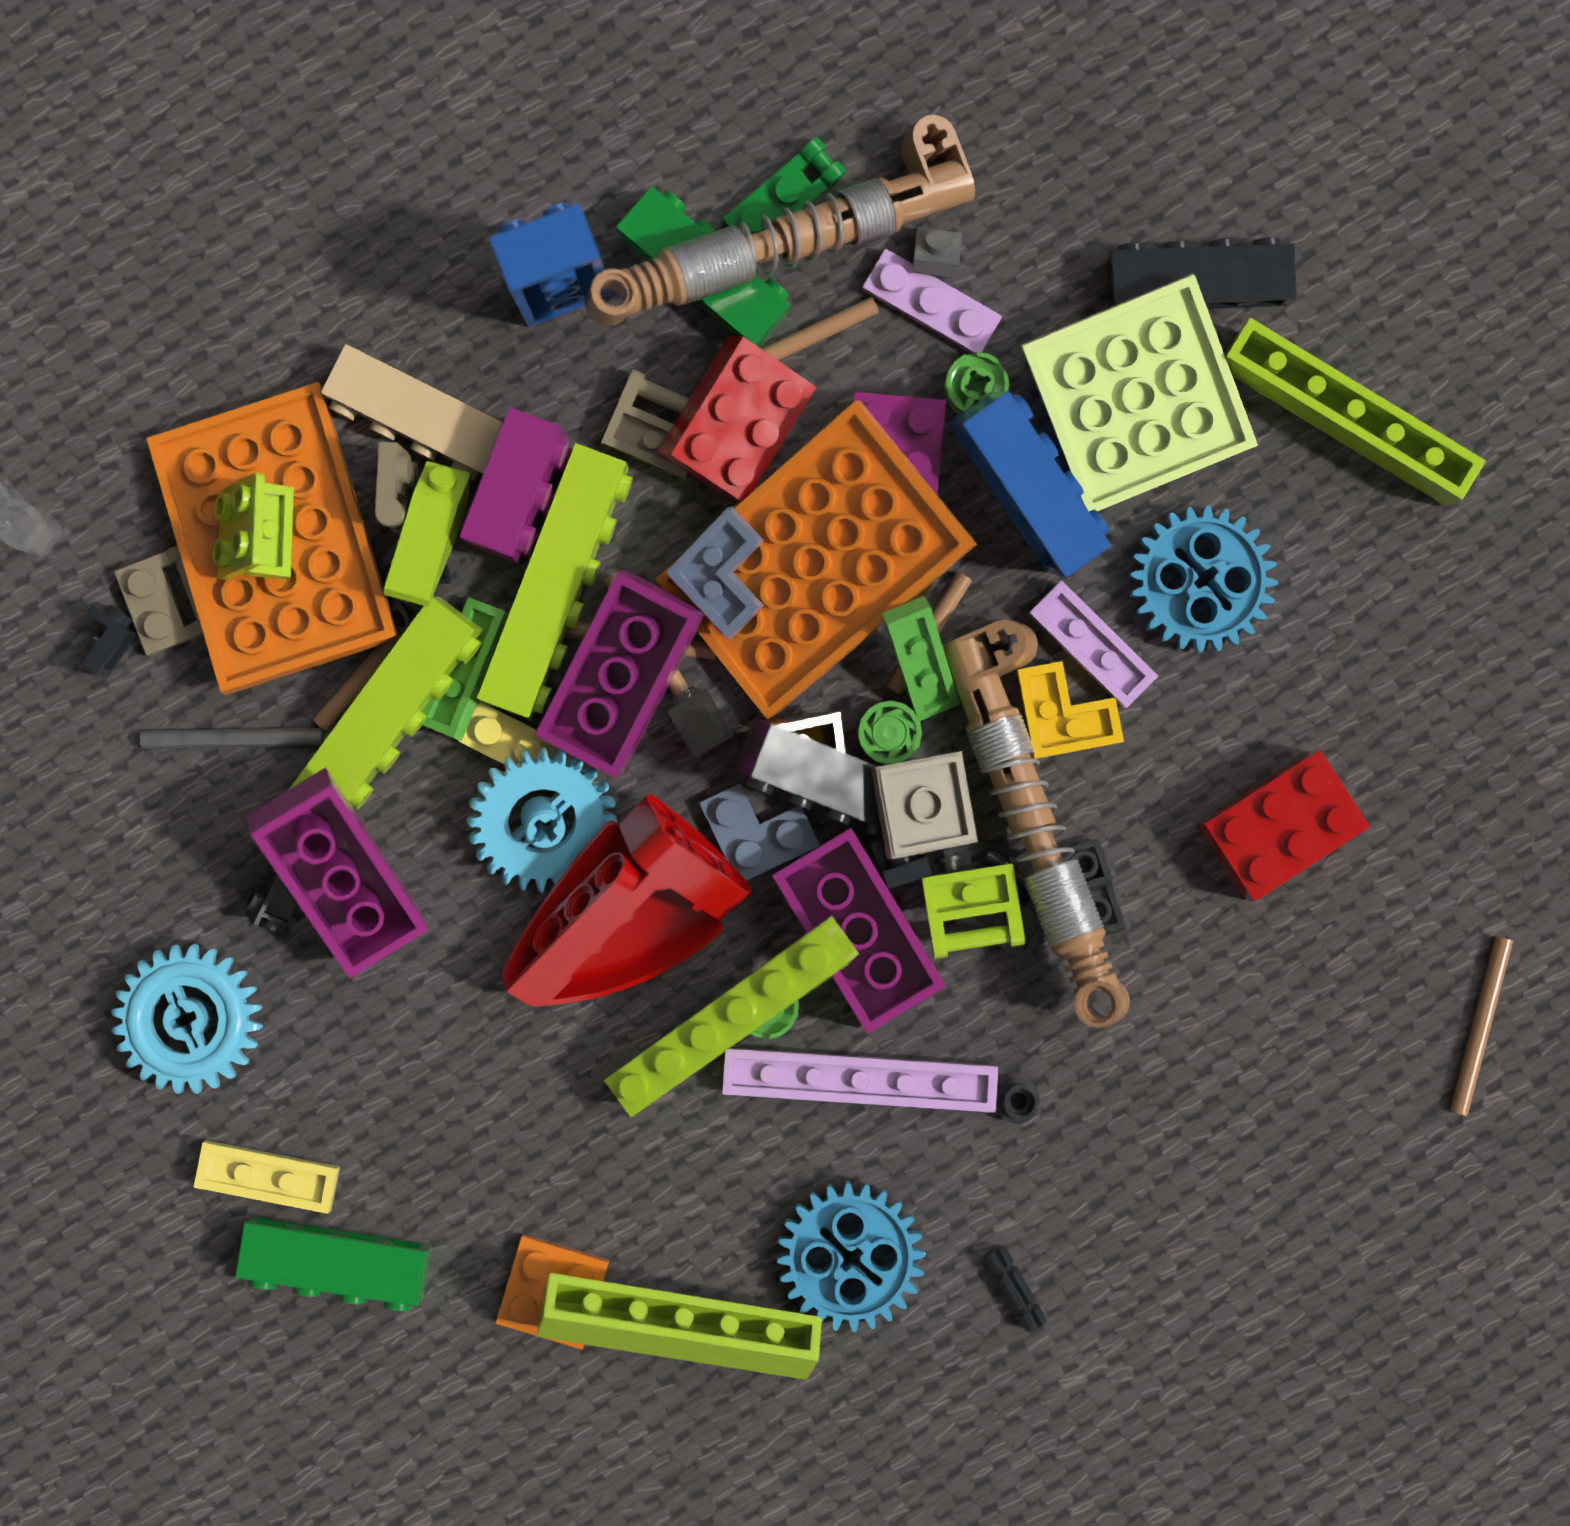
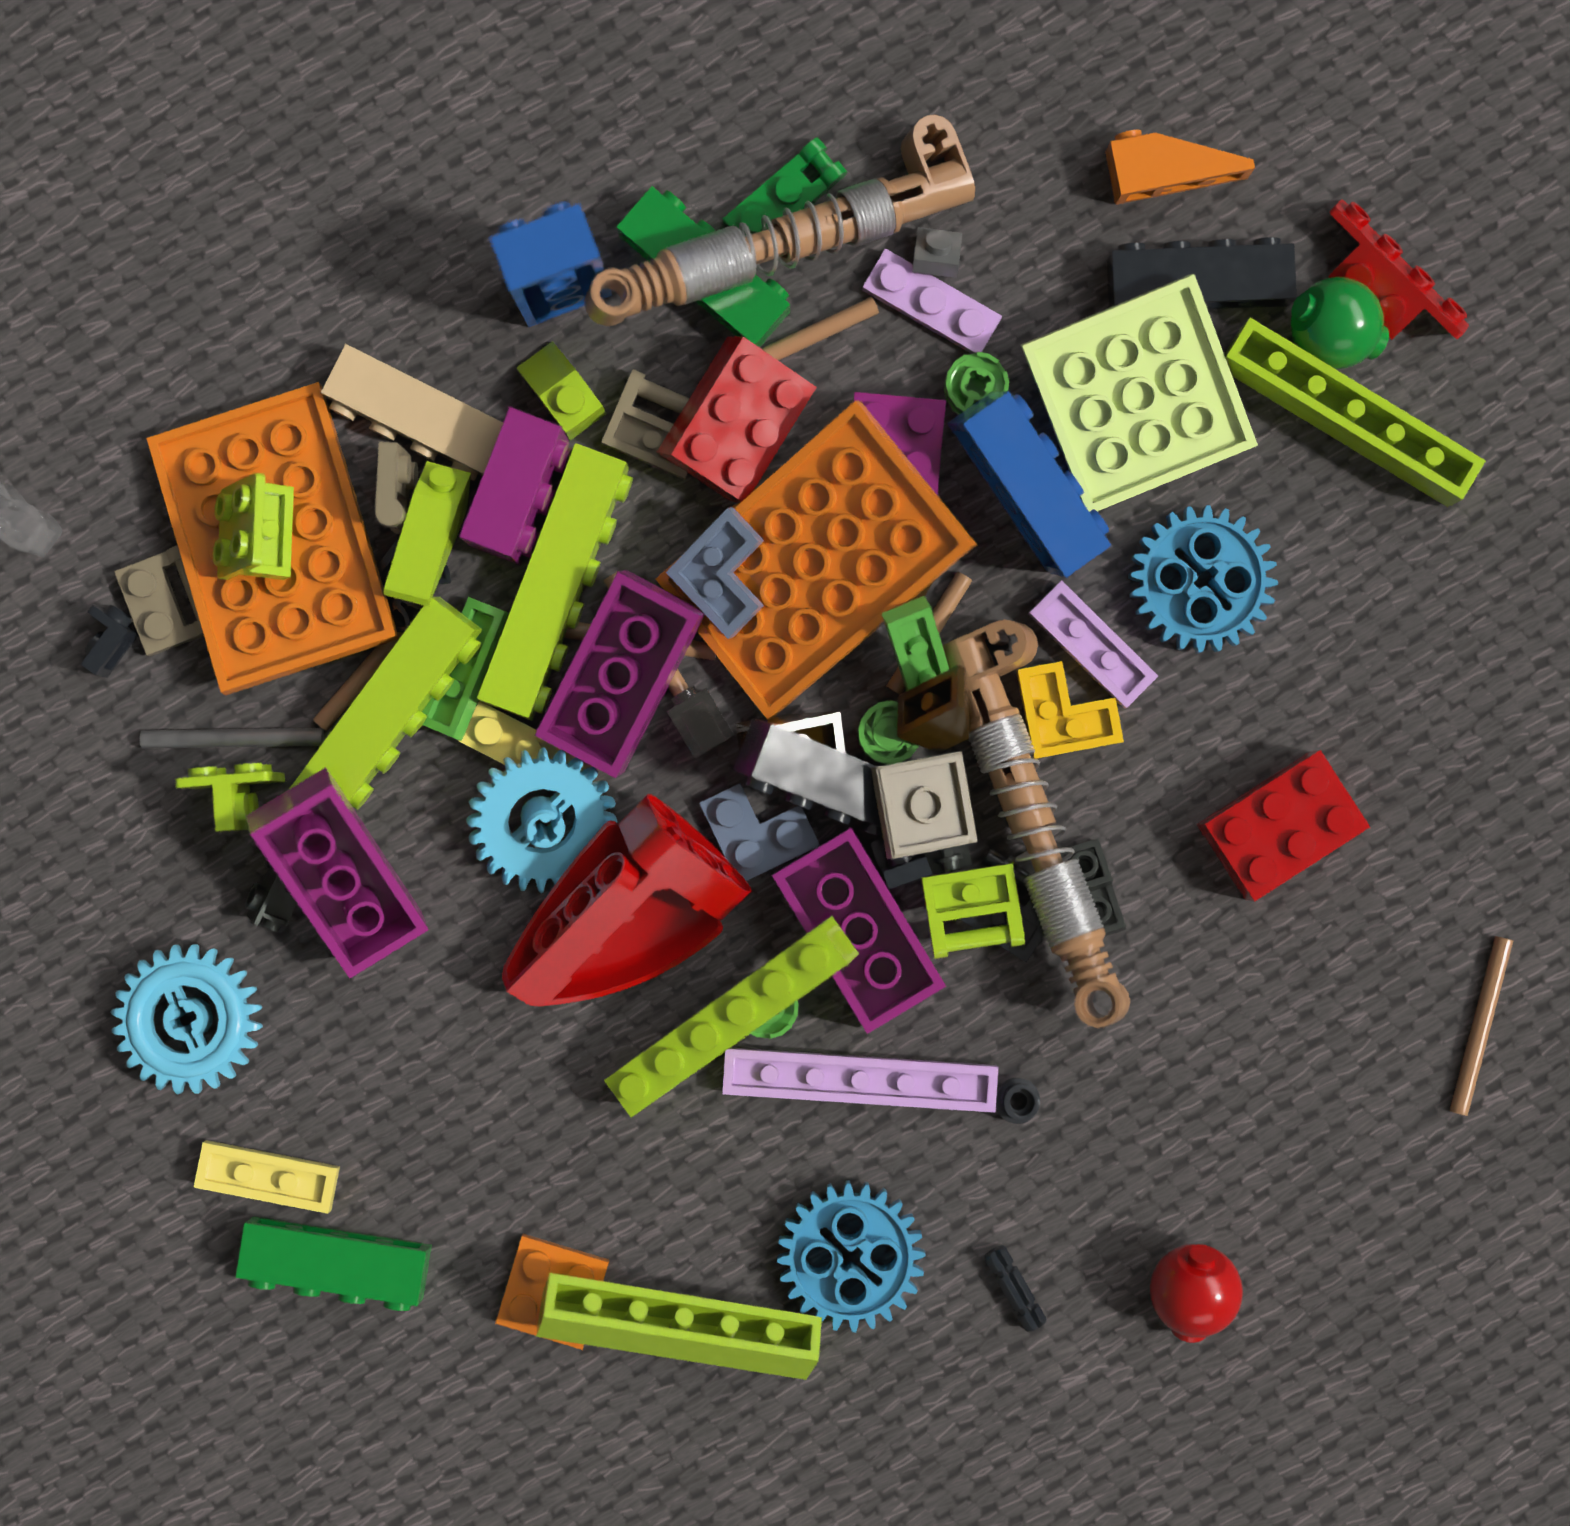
(231, 791): none -> lime bracket
(562, 390): none -> lime slope
(936, 711): none -> dark brown slope
(1166, 165): none -> orange slope
(1196, 1291): none -> red brick
(1339, 322): none -> green brick
(1396, 284): none -> red bracket

